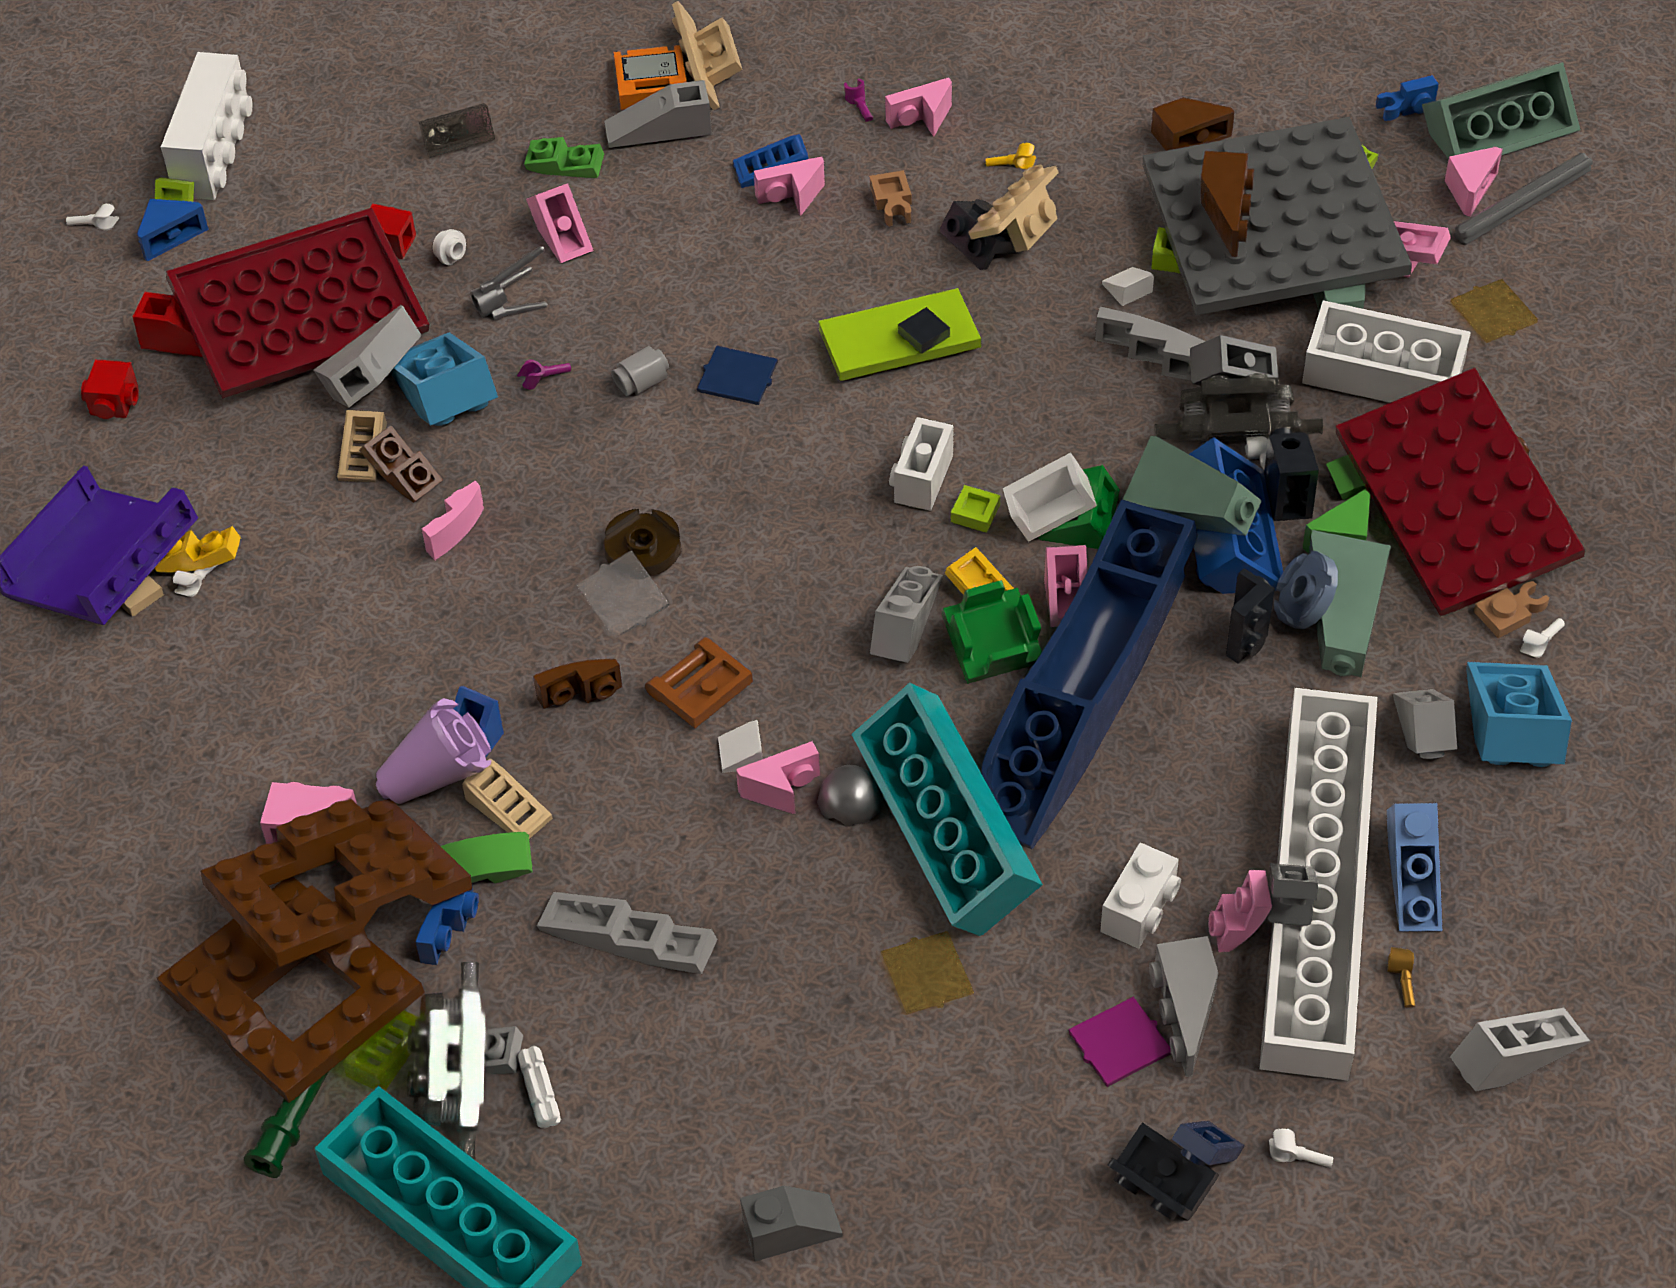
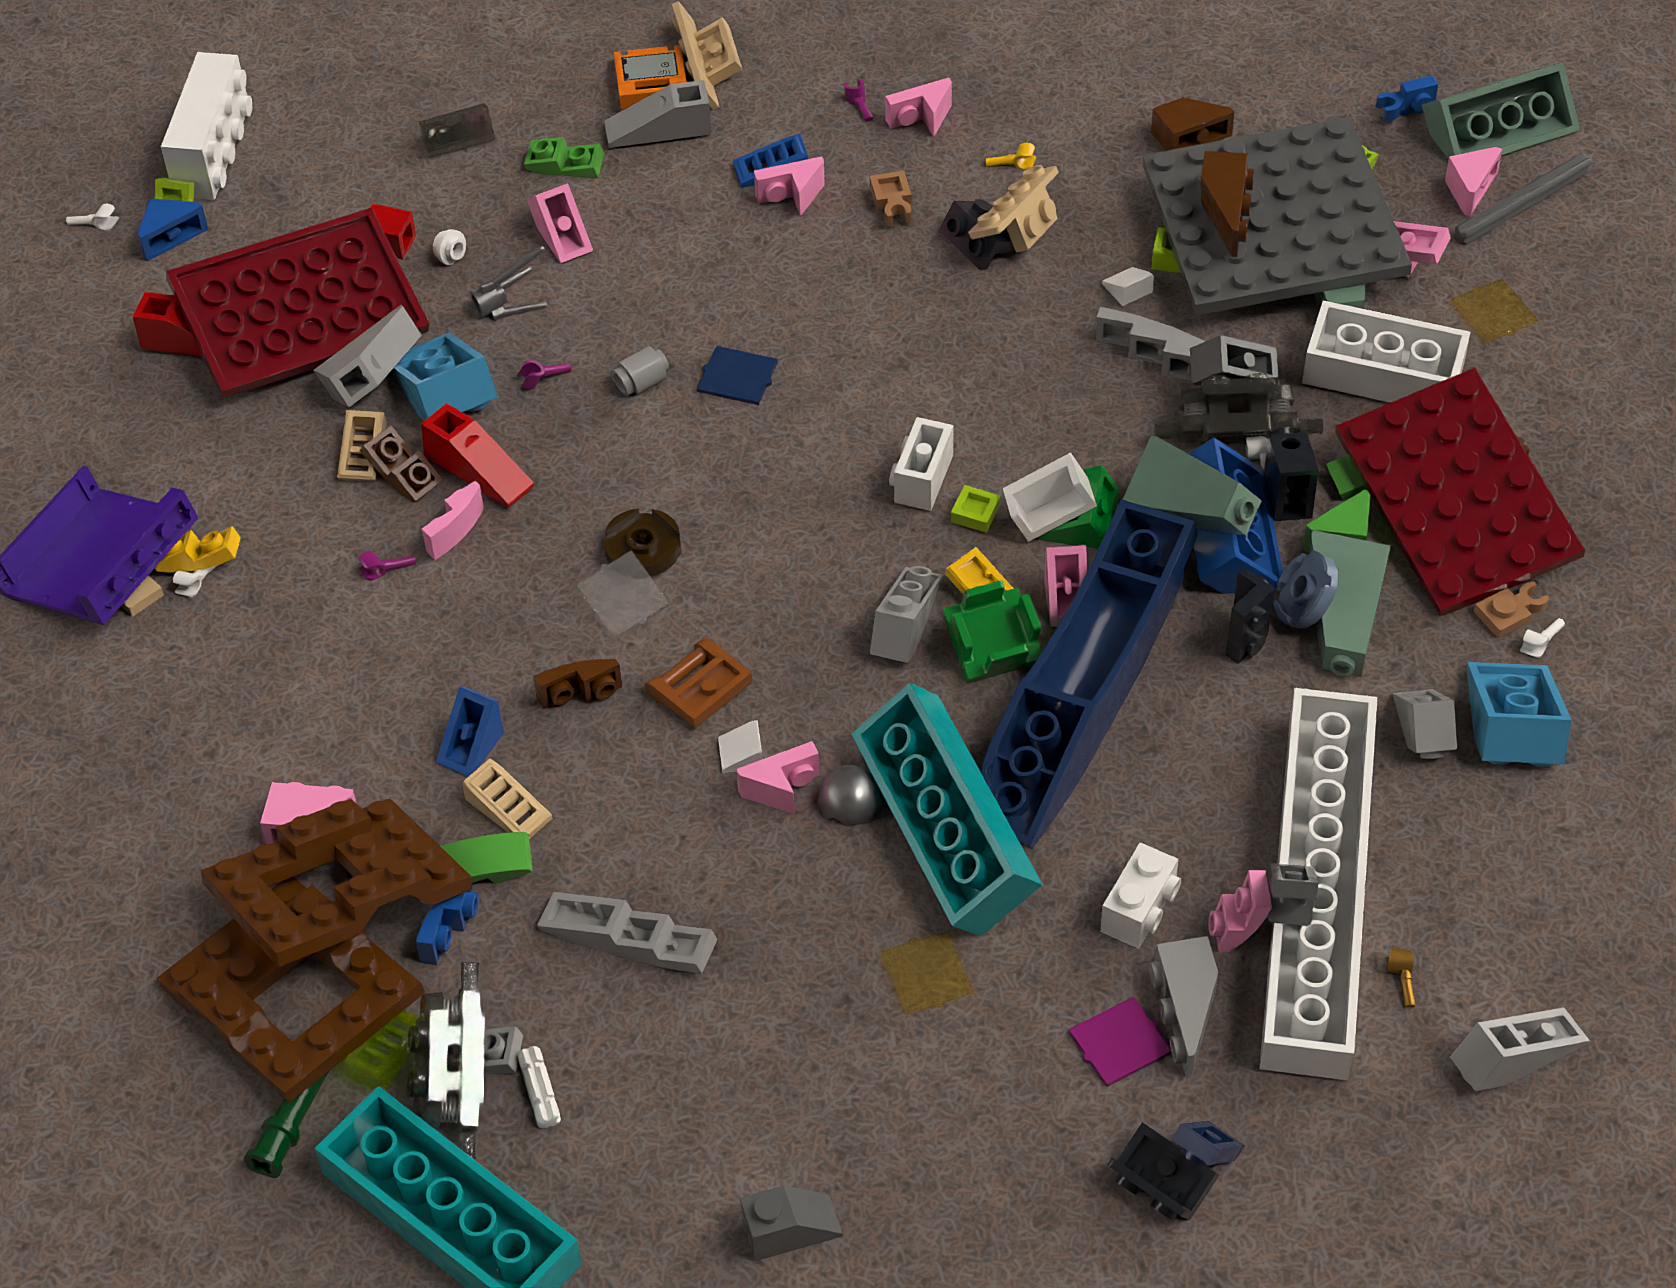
(110, 389): red brick -> none
(375, 568): none -> magenta hand
(434, 754): lavender cone -> none
(472, 455): none -> red slope
(870, 338): lime tile -> none
(924, 330): black tile -> none
(1285, 1150): white hand -> none
(1415, 865): medium blue slope -> none

